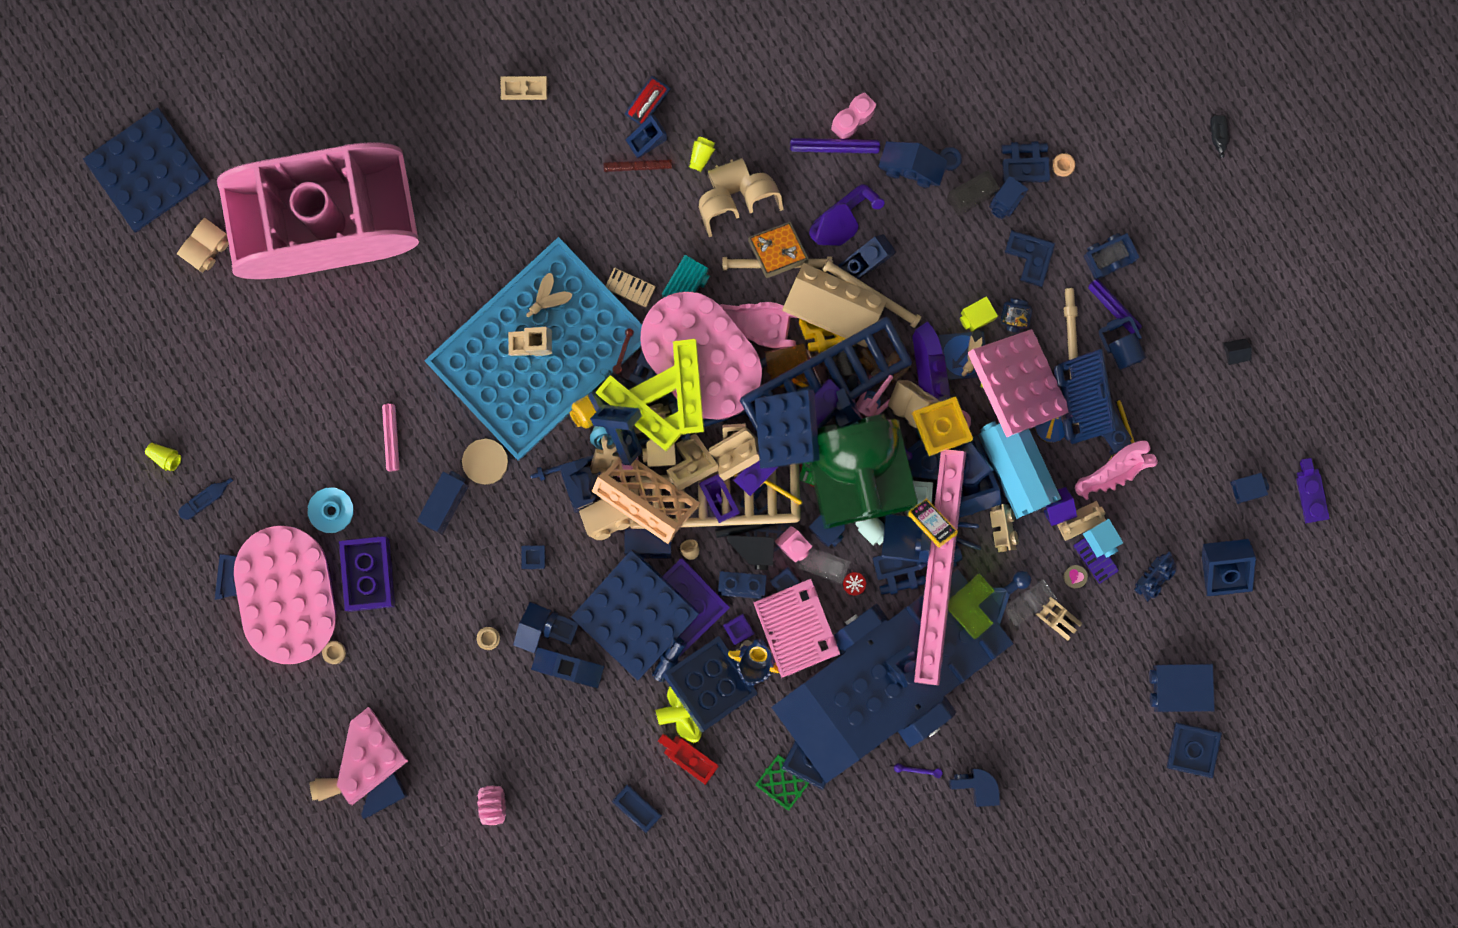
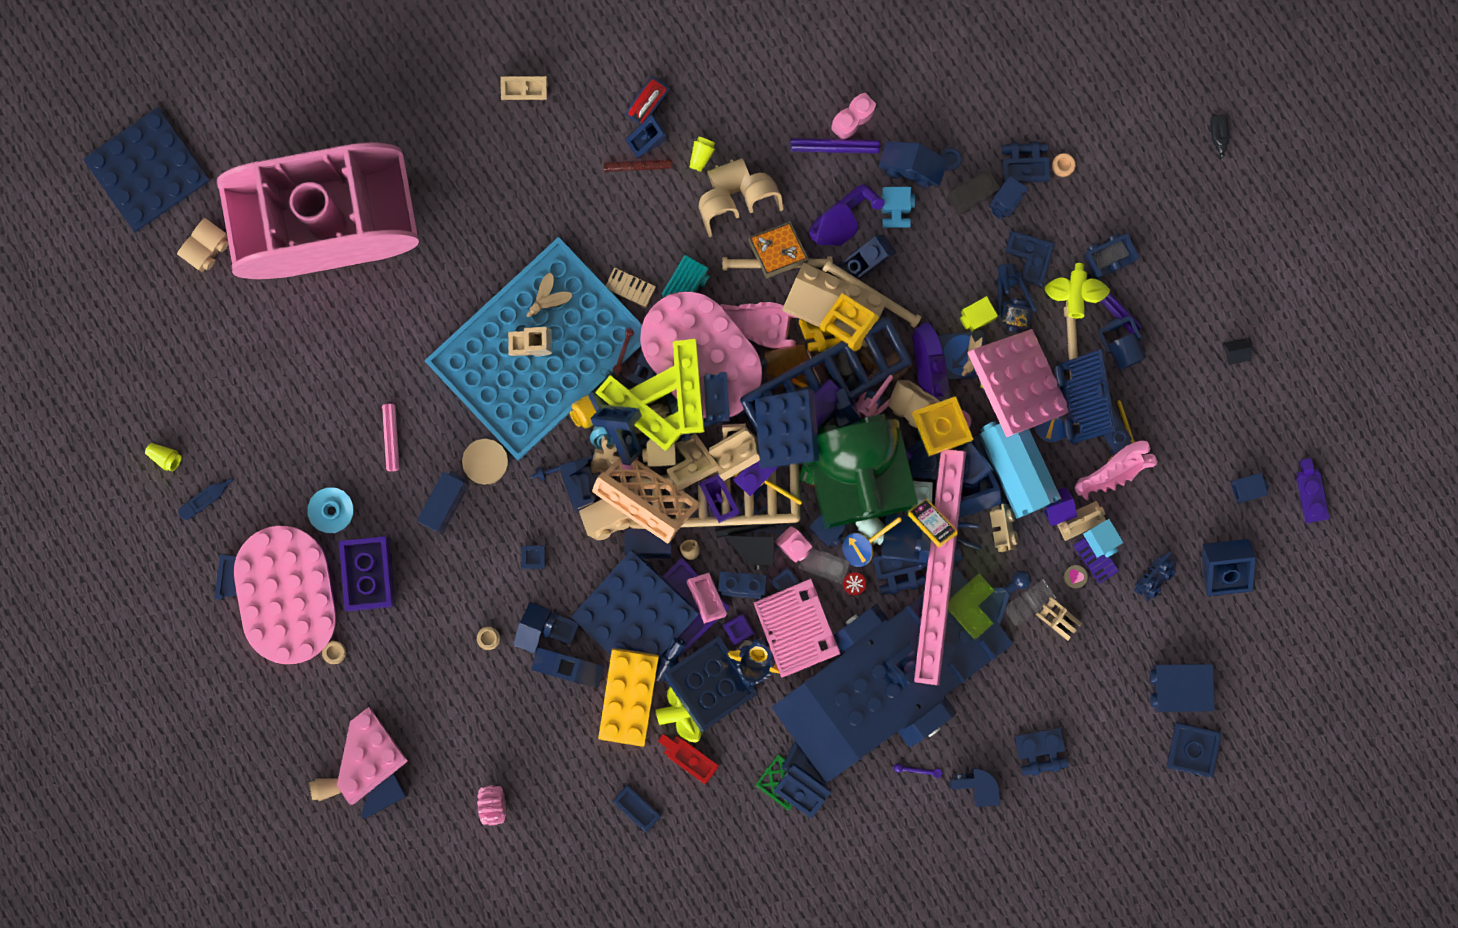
(628, 697): none -> yellow plate
(706, 598): none -> bright pink plate
(716, 397): none -> dark blue hinge
(802, 790): none -> dark blue plate
(854, 316): none -> yellow plate
(858, 547): none -> blue piece
(897, 202): none -> dark azure brick
(1008, 278): none -> dark blue plant
(1040, 744): none -> dark blue plate
(1077, 290): none -> neon yellow plant

